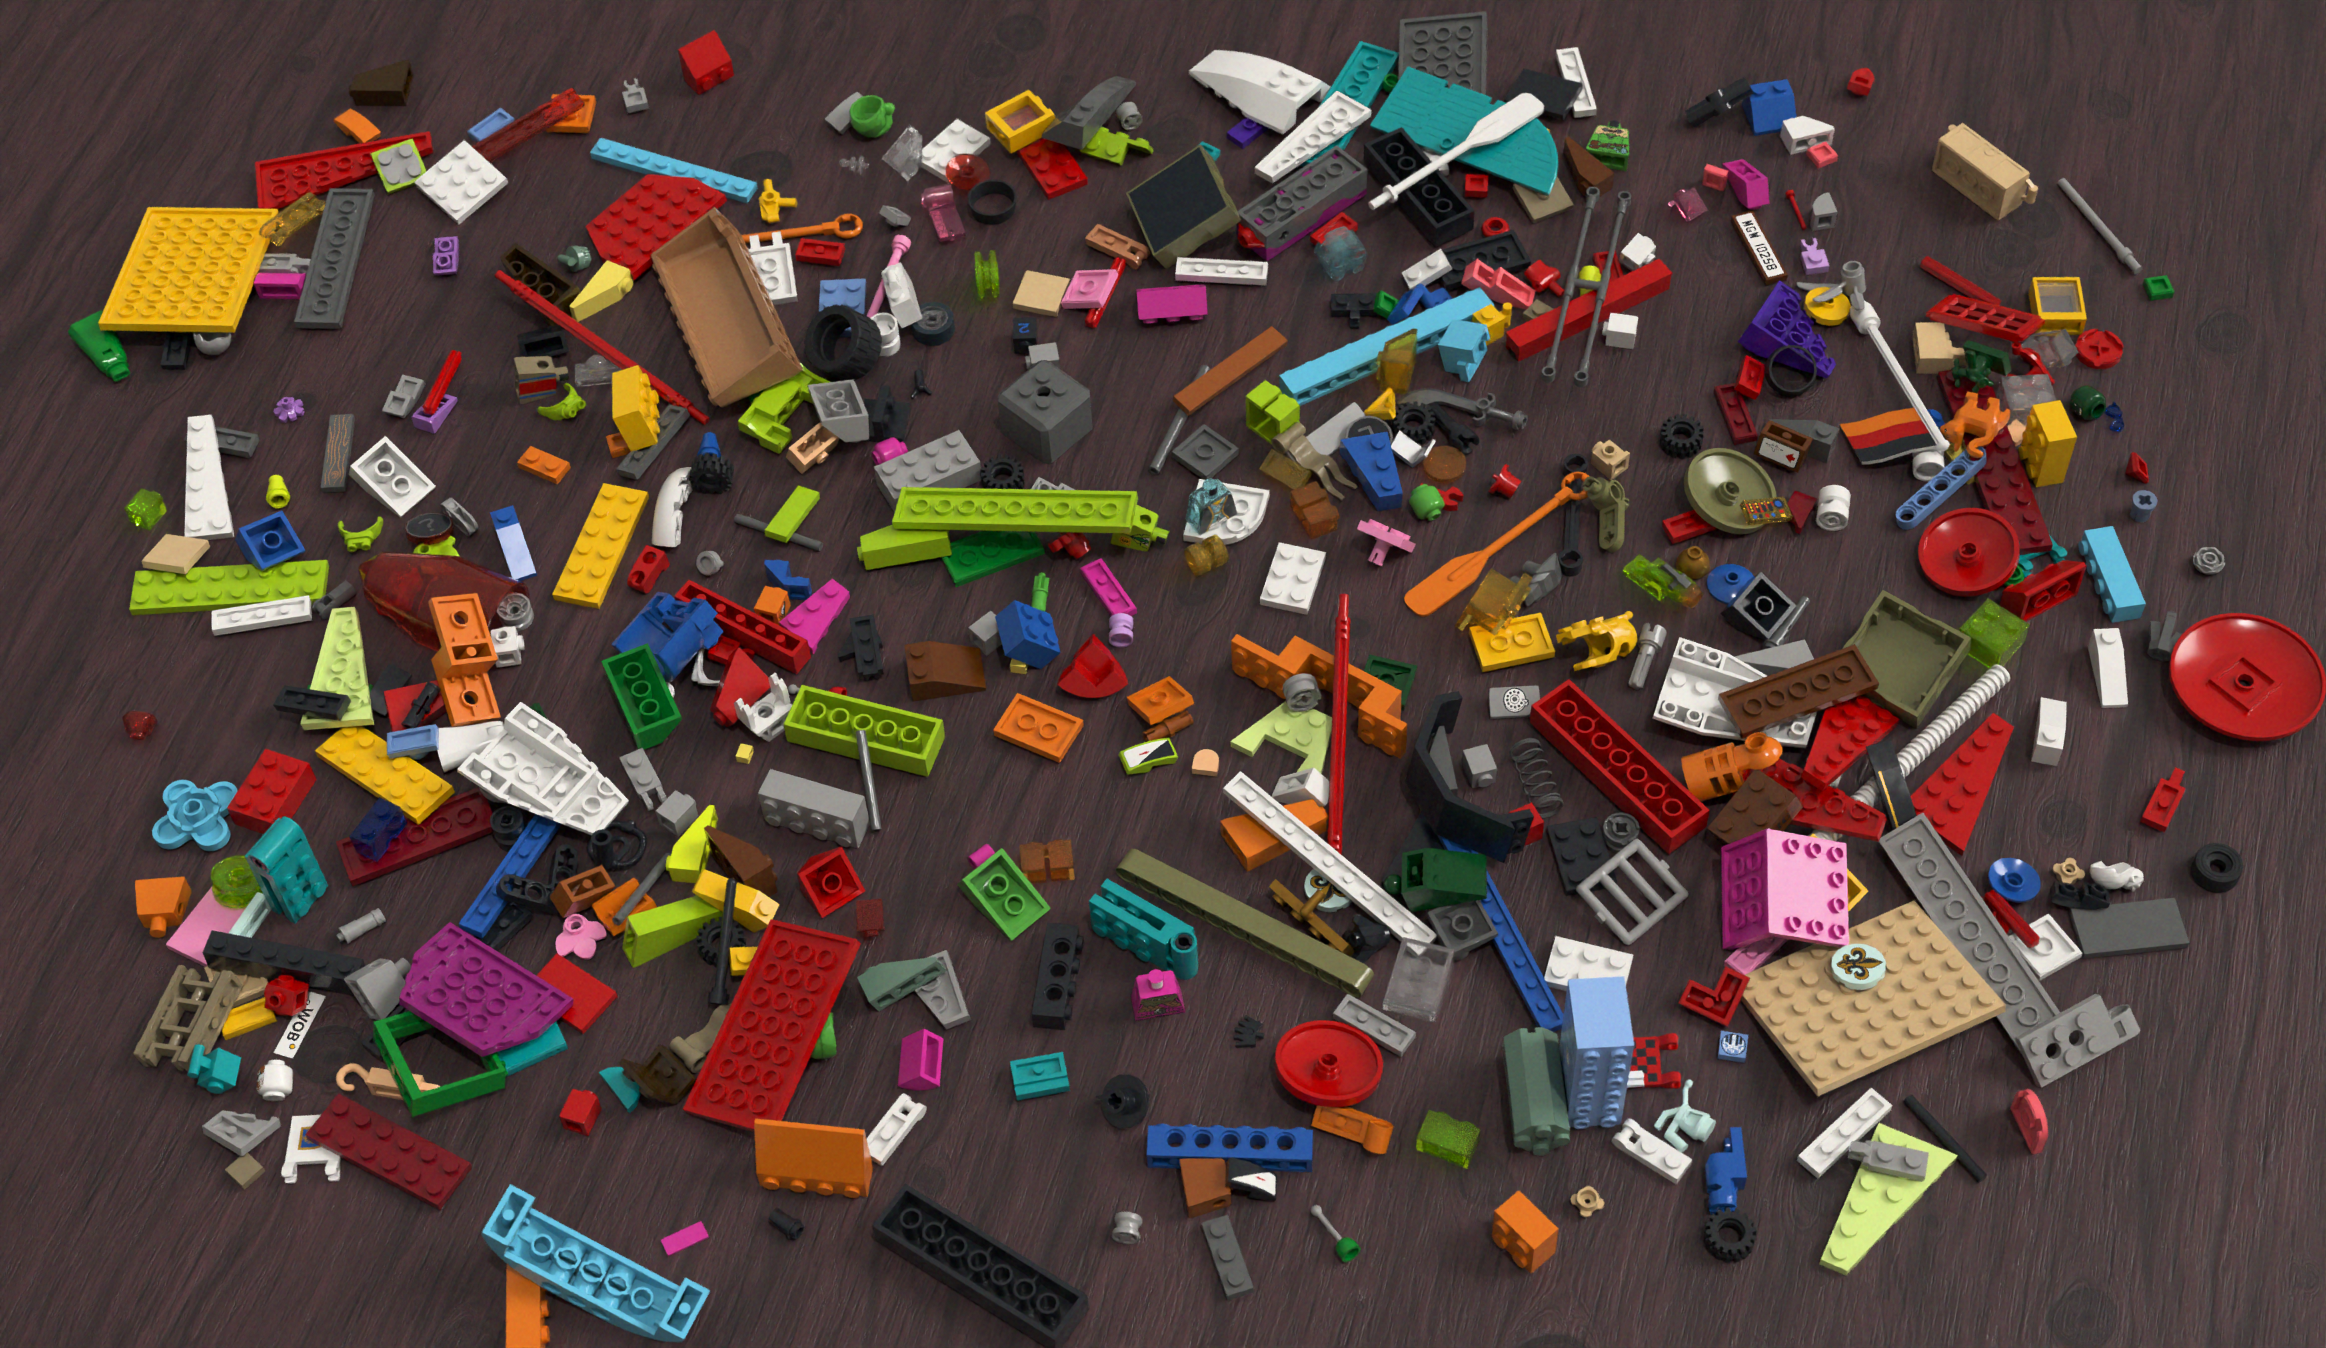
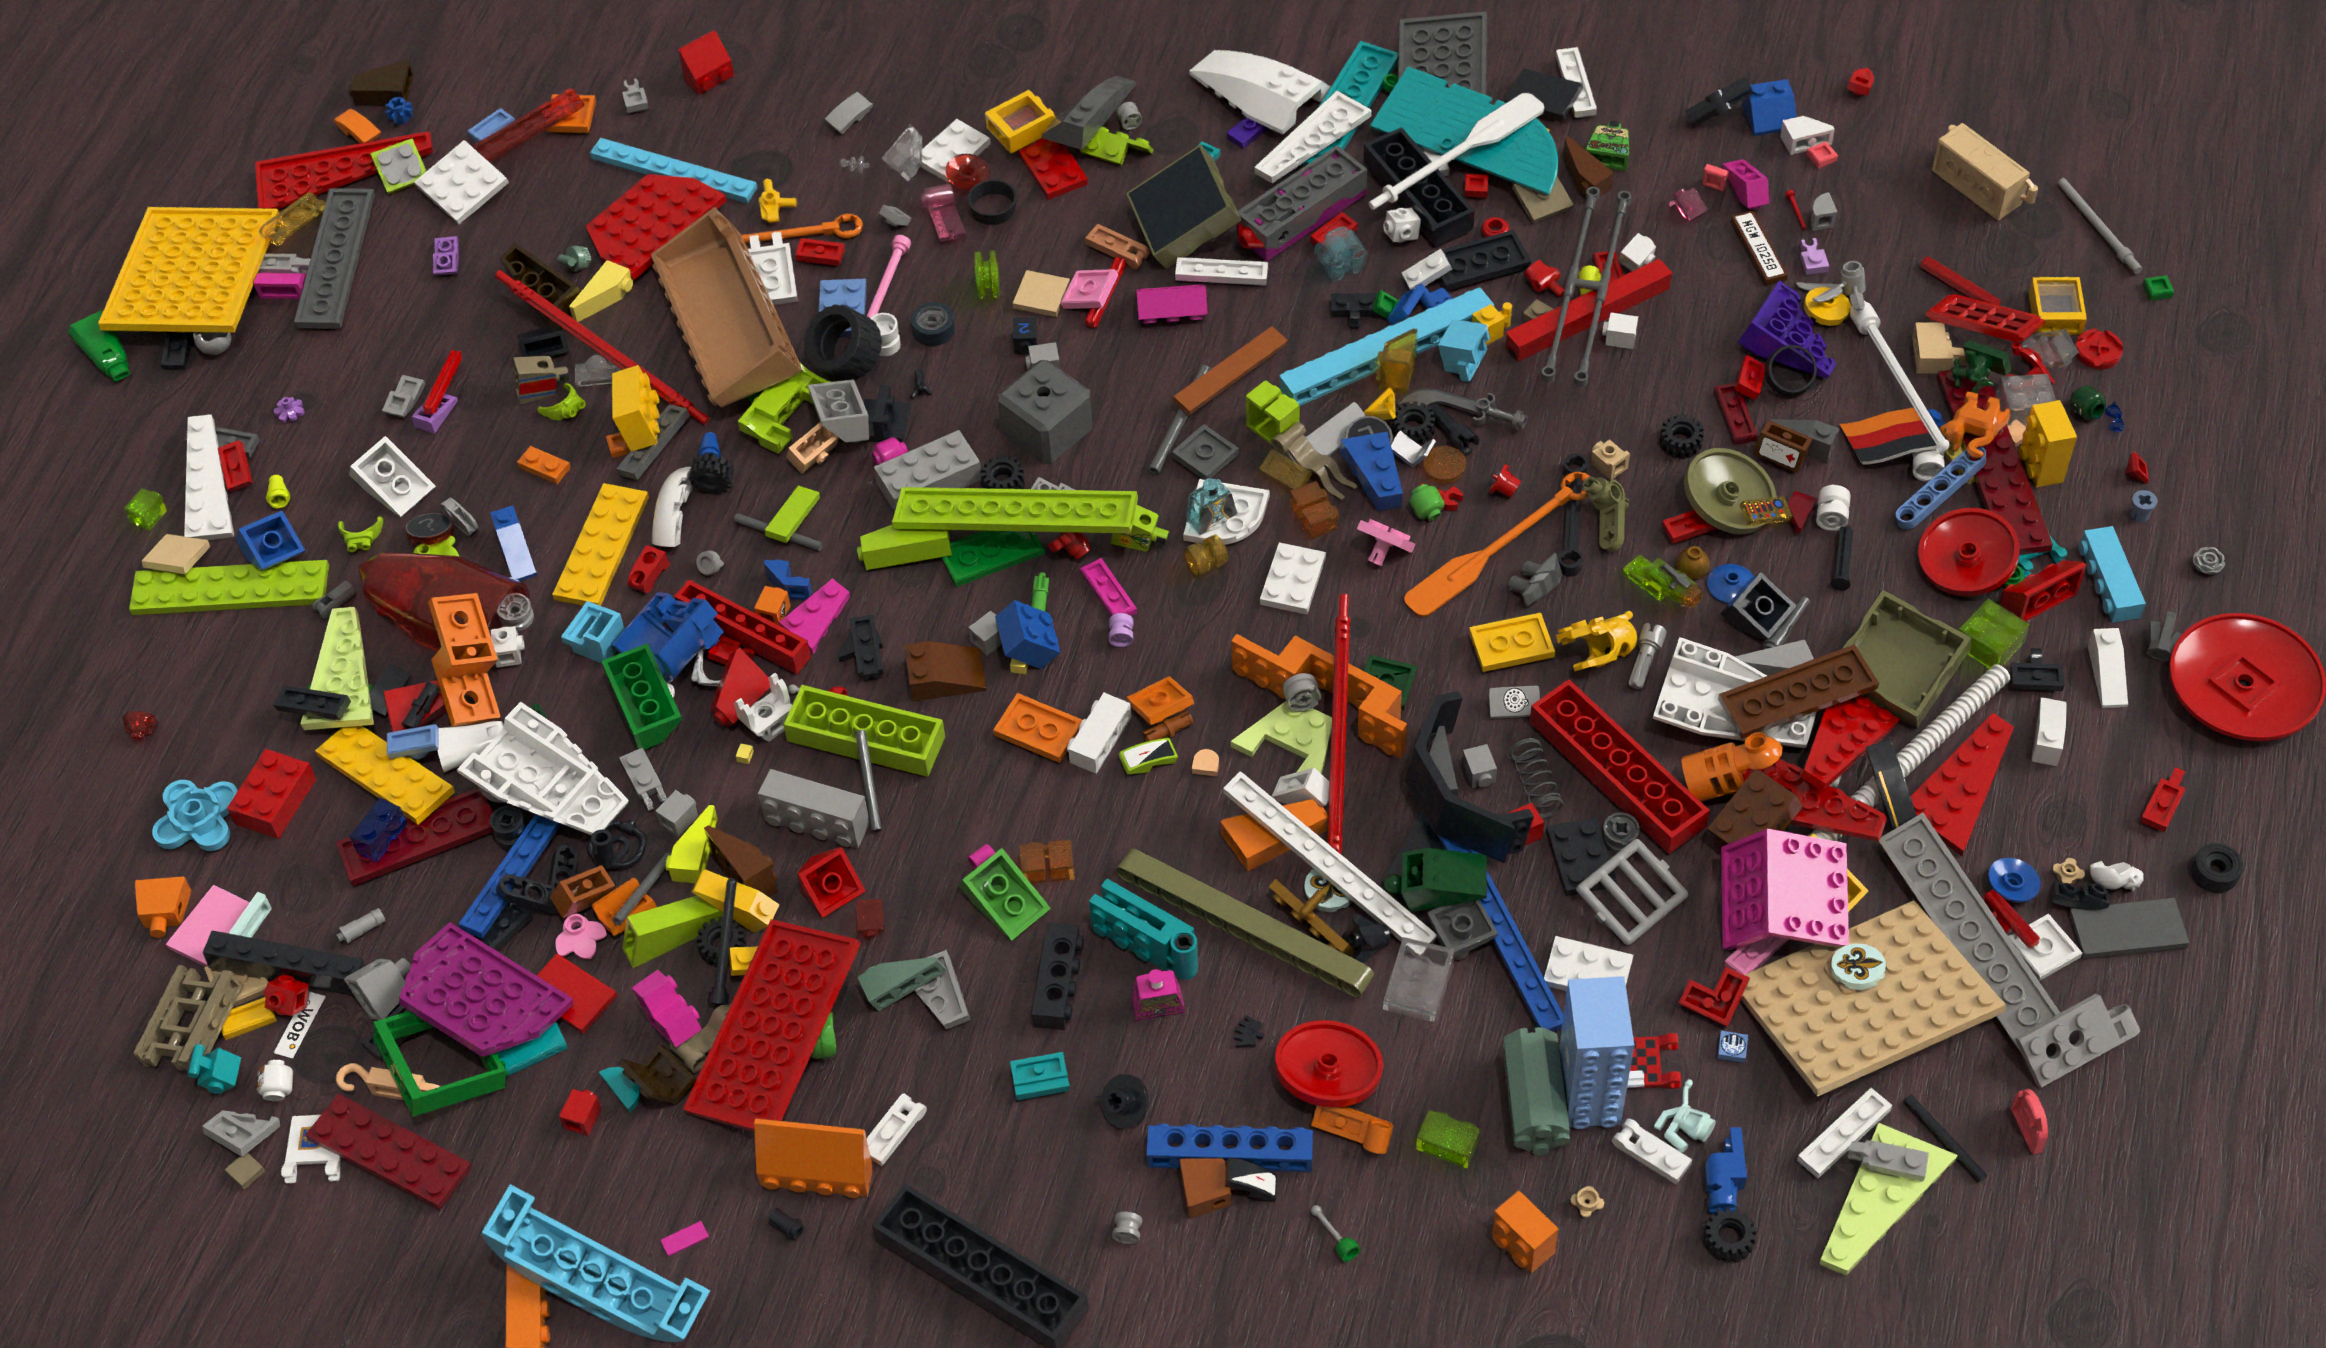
(234, 882): clear neon green wheel -> none
(235, 466): none -> red plate
(261, 615): white plate -> none
(287, 869): teal hinge -> none
(337, 453): dark grey tile -> none
(399, 110): none -> blue gear
(594, 632): none -> medium azure plate
(666, 1009): none -> dark pink brick
(871, 116): bright green piece -> none
(901, 295): white piece -> none
(920, 1061): dark pink brick -> none
(1093, 671): red brick -> none
(1099, 732): none -> white brick
(1227, 1257): dark grey plate -> none
(1375, 1024): light grey plate -> none
(1402, 224): none -> white brick
(1495, 602): clear yellow bracket -> none
(1498, 285): coral slope -> none
(1843, 557): none -> black axle
(2036, 675): none -> black plate

